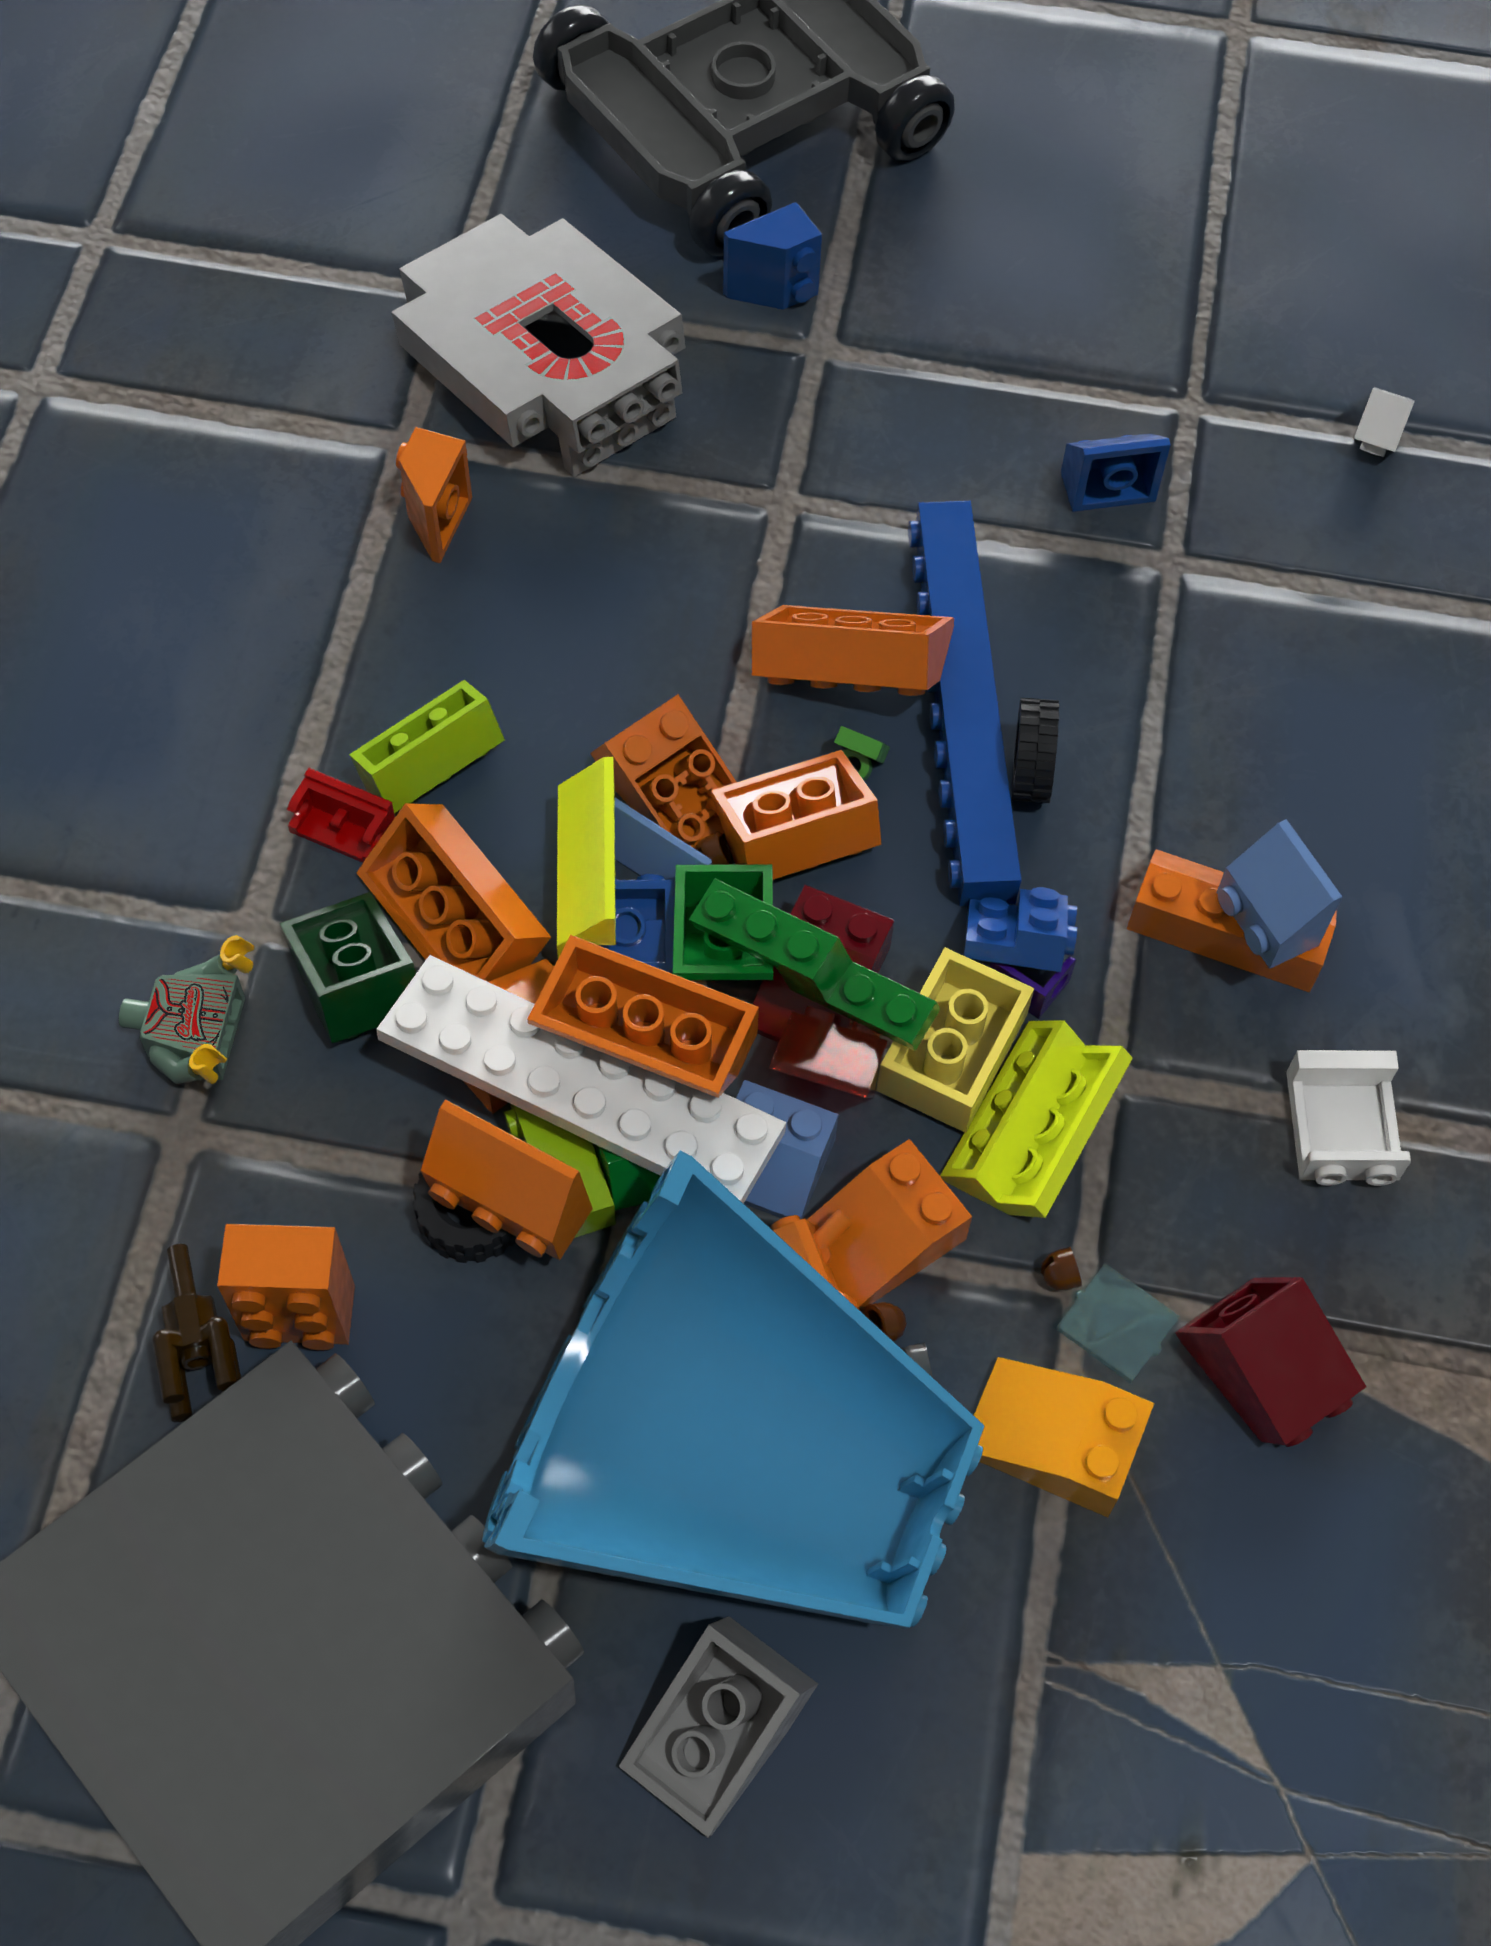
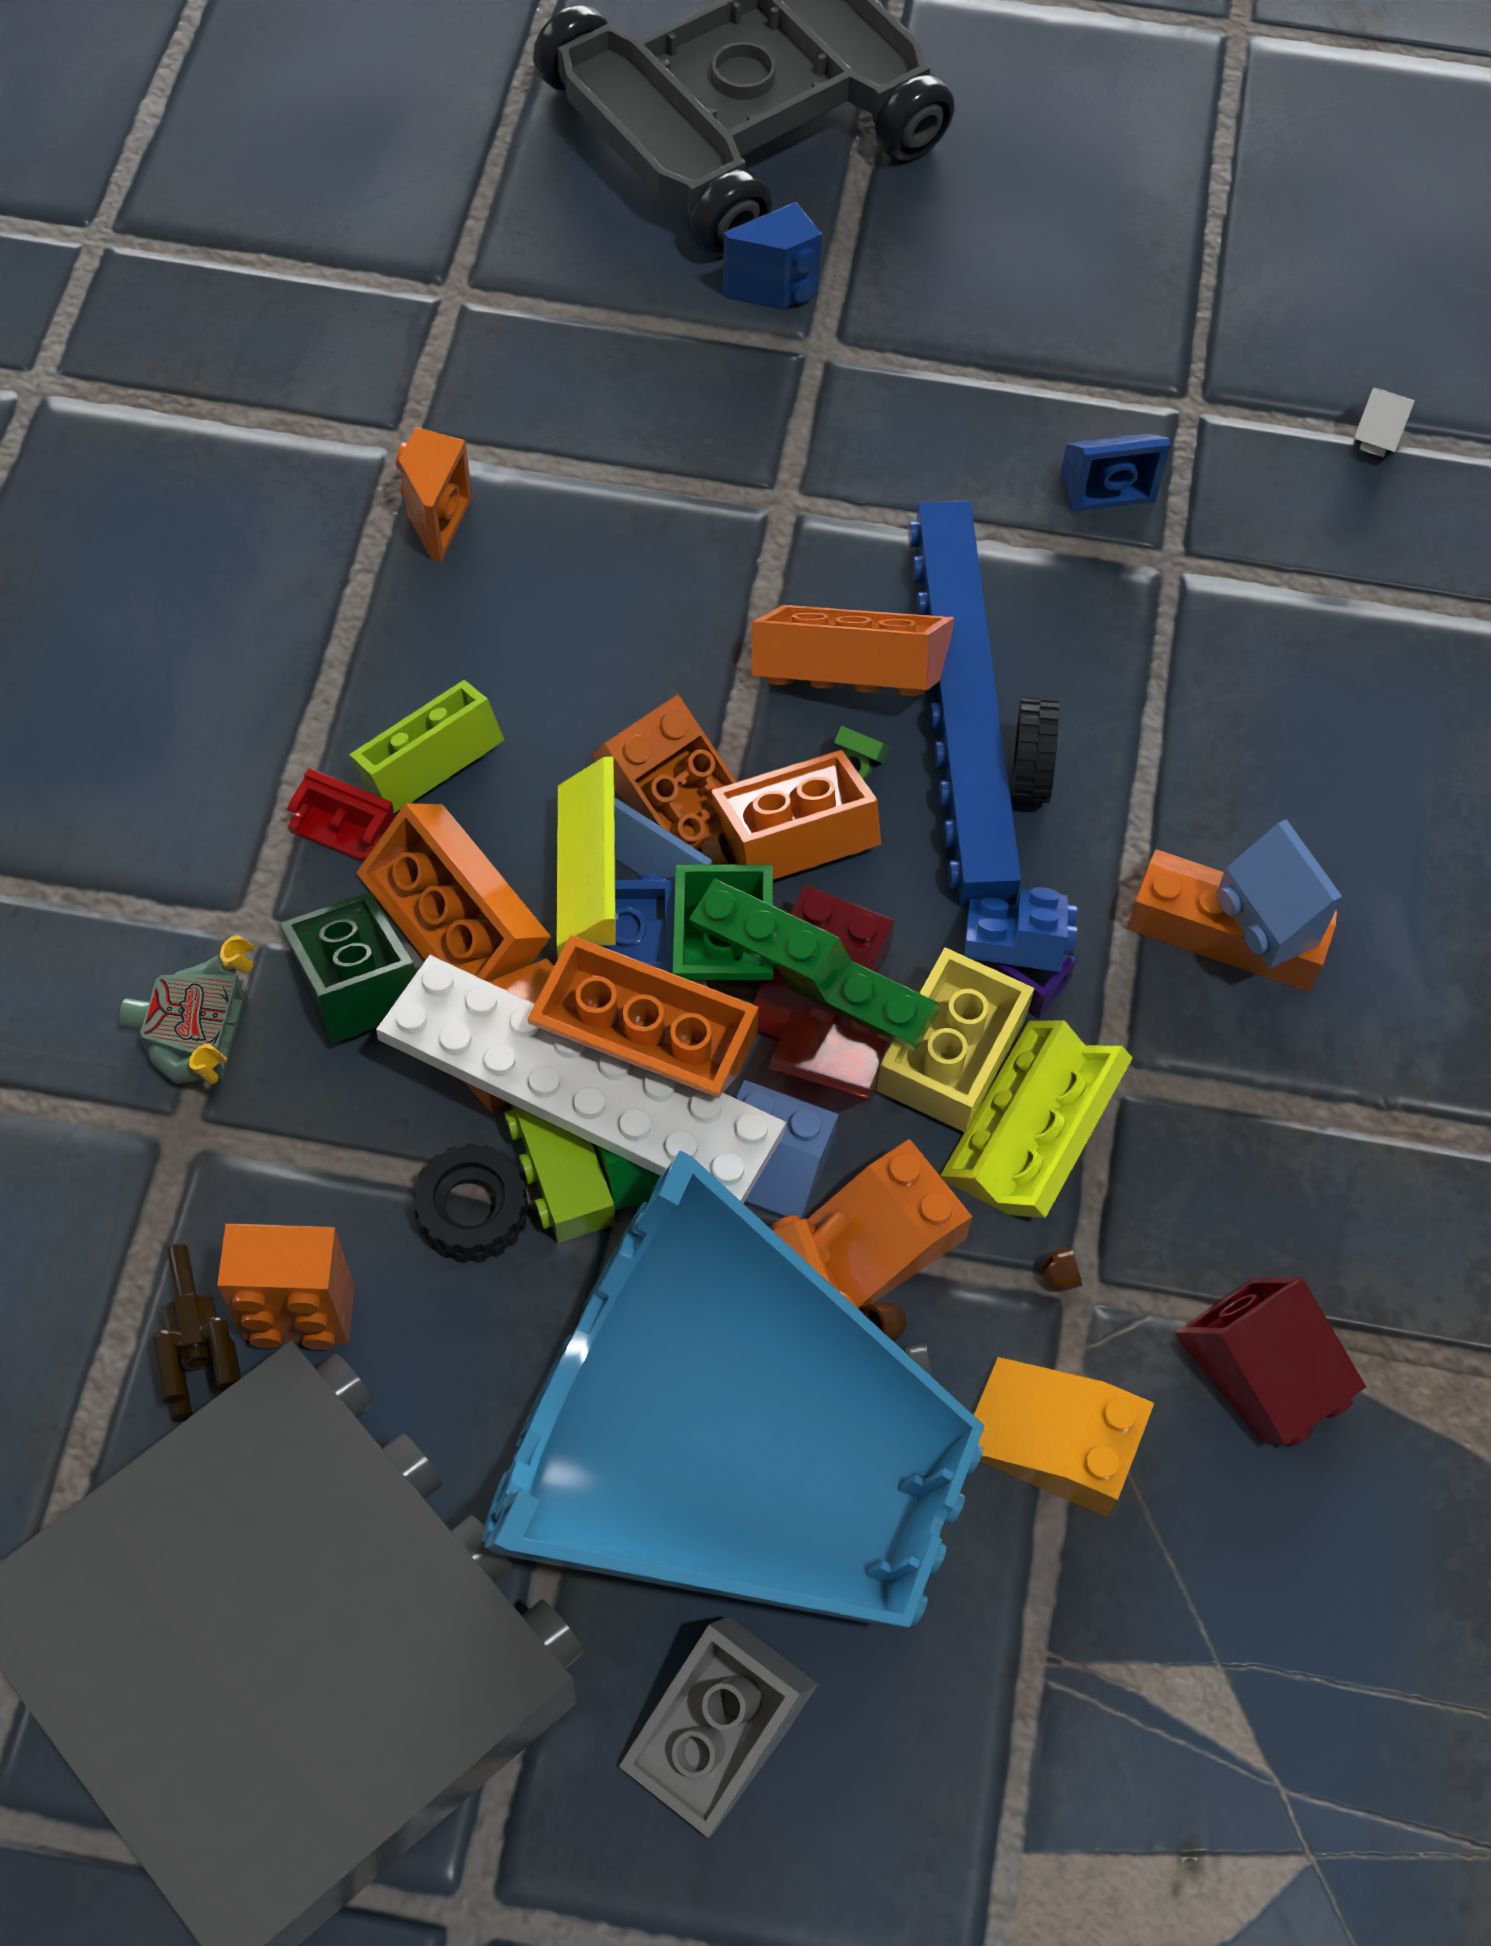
(470, 334): light grey panel -> none
(504, 1182): orange slope -> none
(1117, 1323): clear light blue piece -> none
(1345, 1116): white panel -> none

